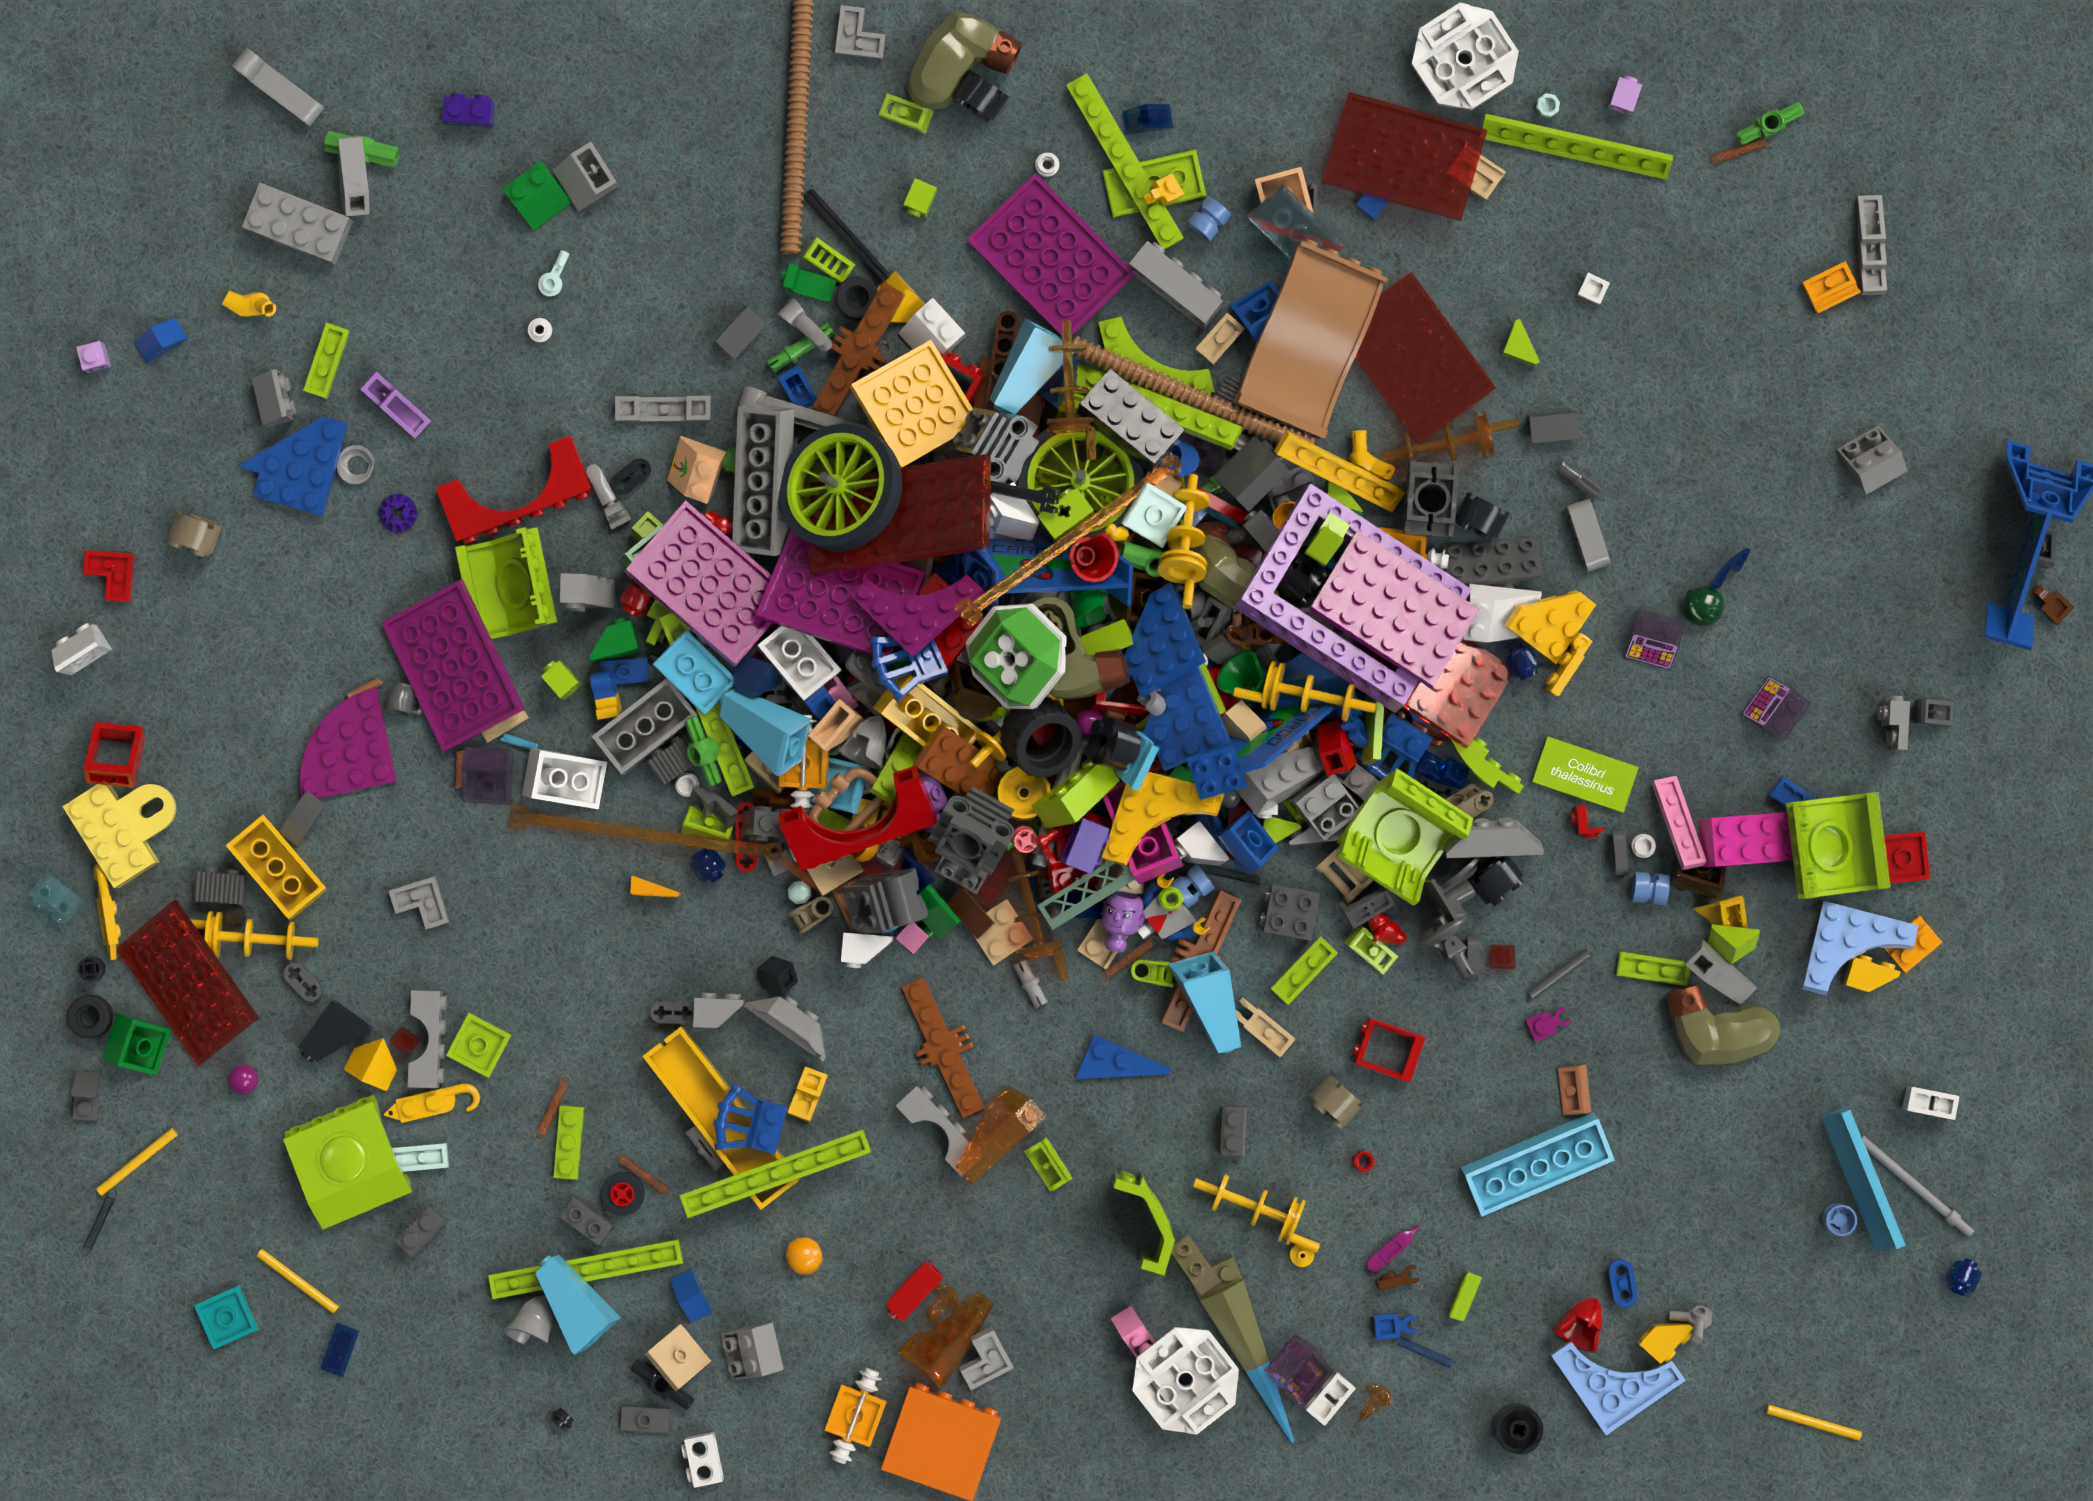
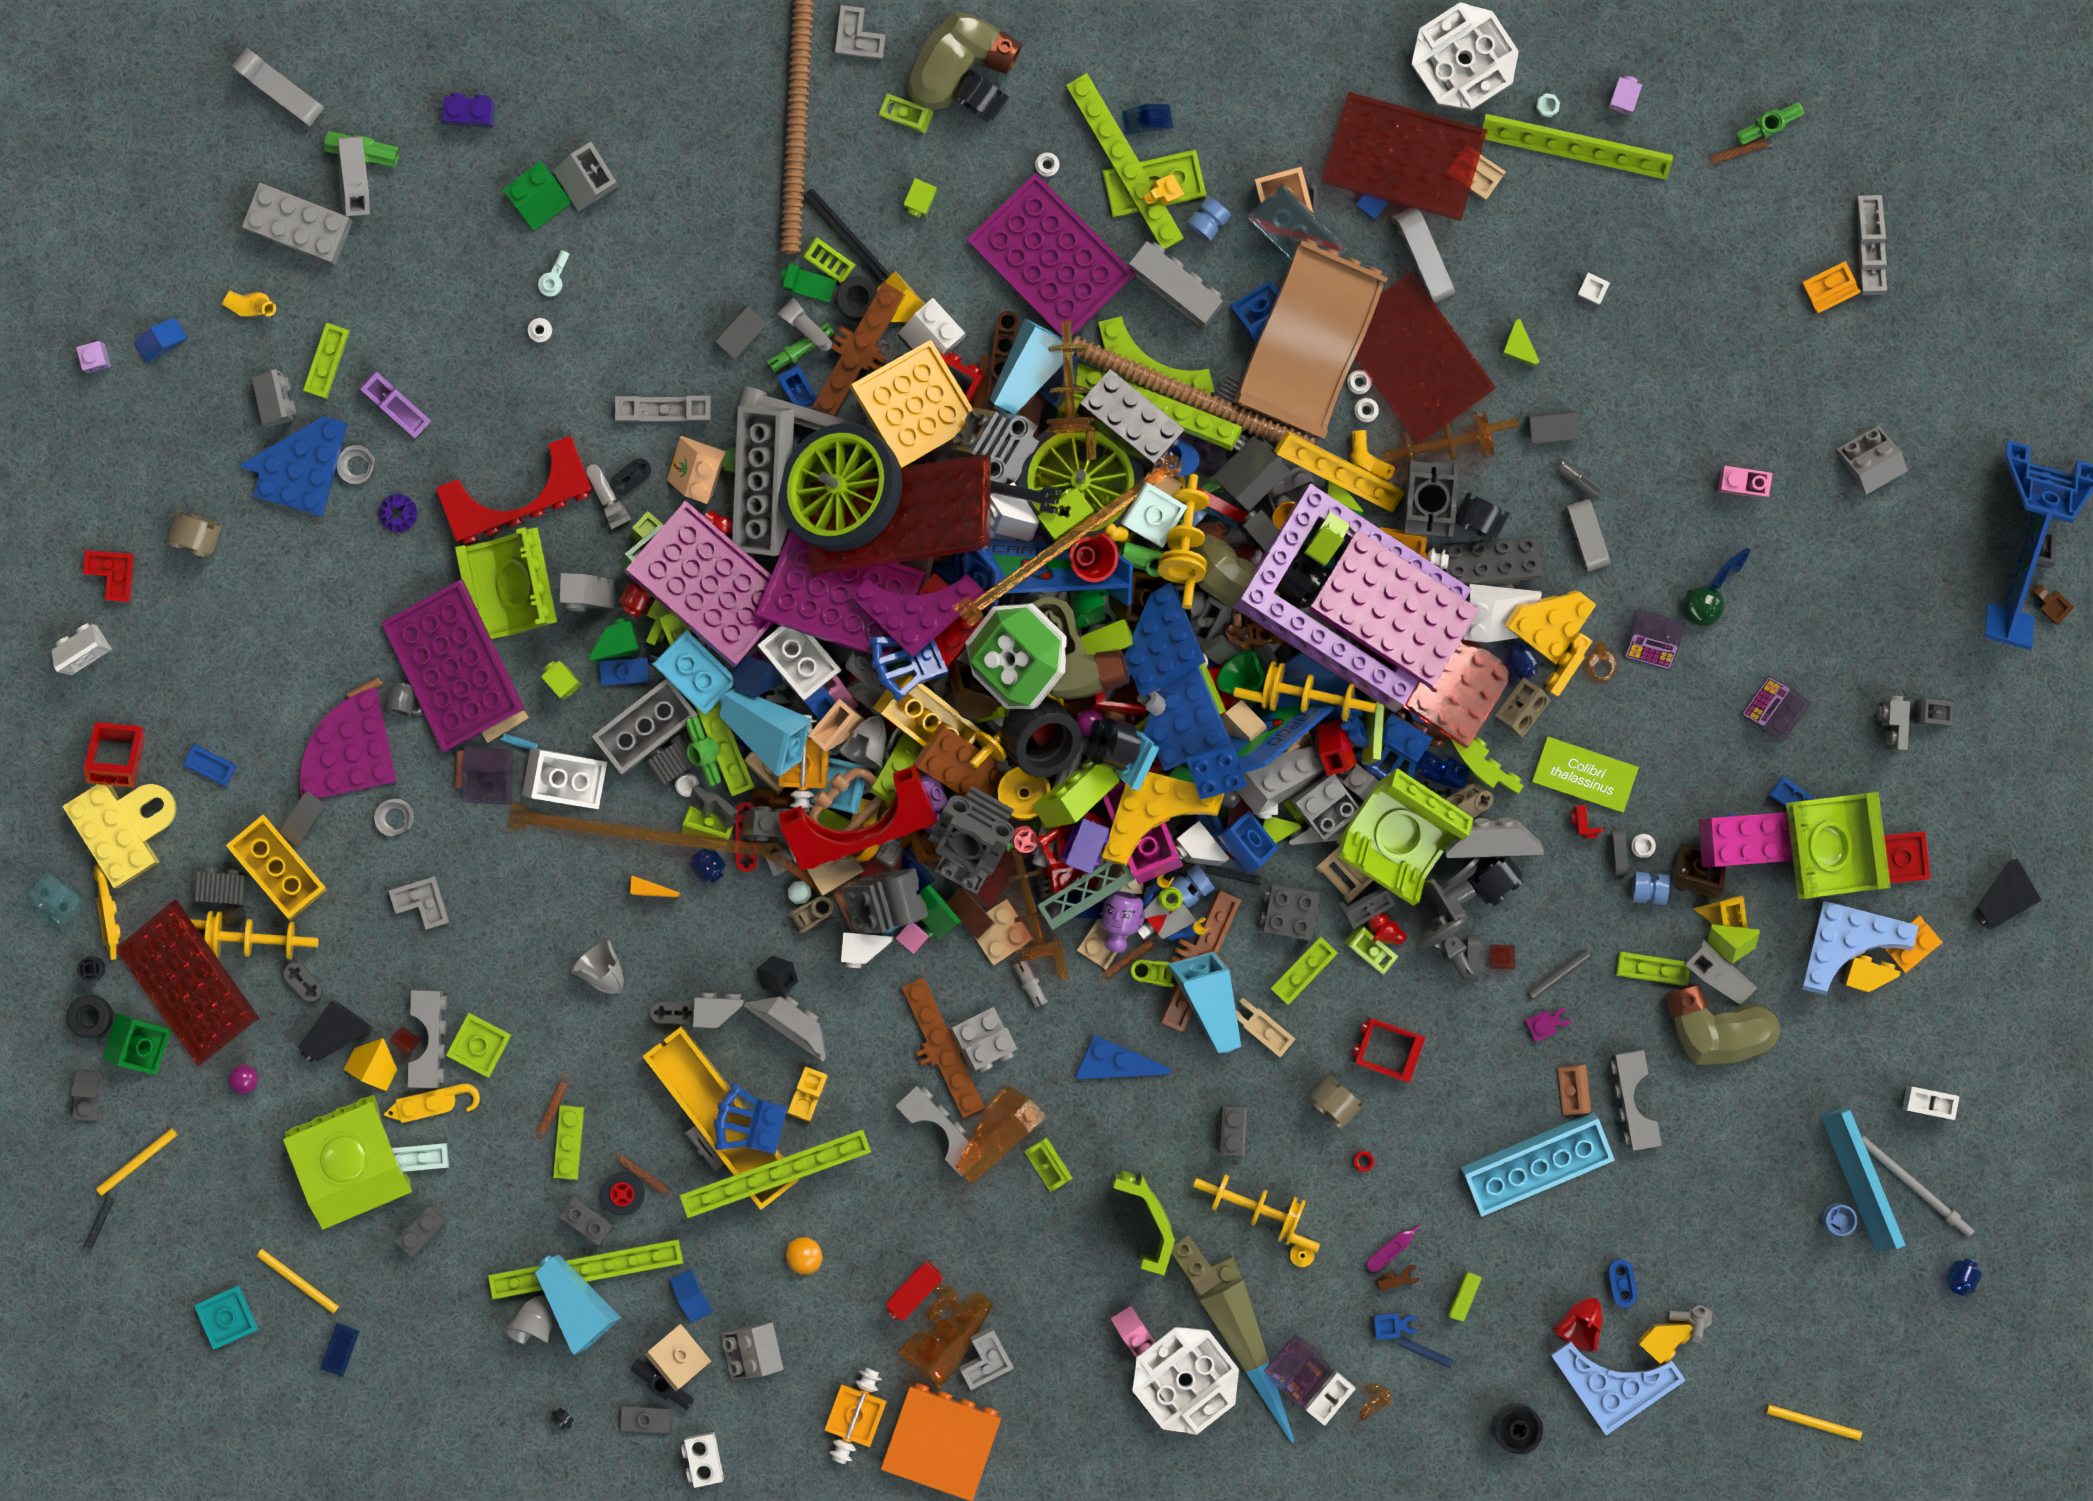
(209, 765): none -> blue tile
(380, 816): none -> light grey piece
(600, 968): none -> light grey helmet
(605, 695): leg -> none
(984, 1040): none -> light grey plate
(1220, 338): tan plate -> none
(1351, 382): none -> white plate
(1371, 404): none -> white plate
(1424, 254): none -> light grey beam
(1523, 707): none -> dark tan brick
(1601, 653): none -> clear orange piece
(1630, 1069): none -> light grey arch
(1679, 822): bright pink plate -> none
(1744, 482): none -> bright pink slope
(2007, 896): none -> black slope

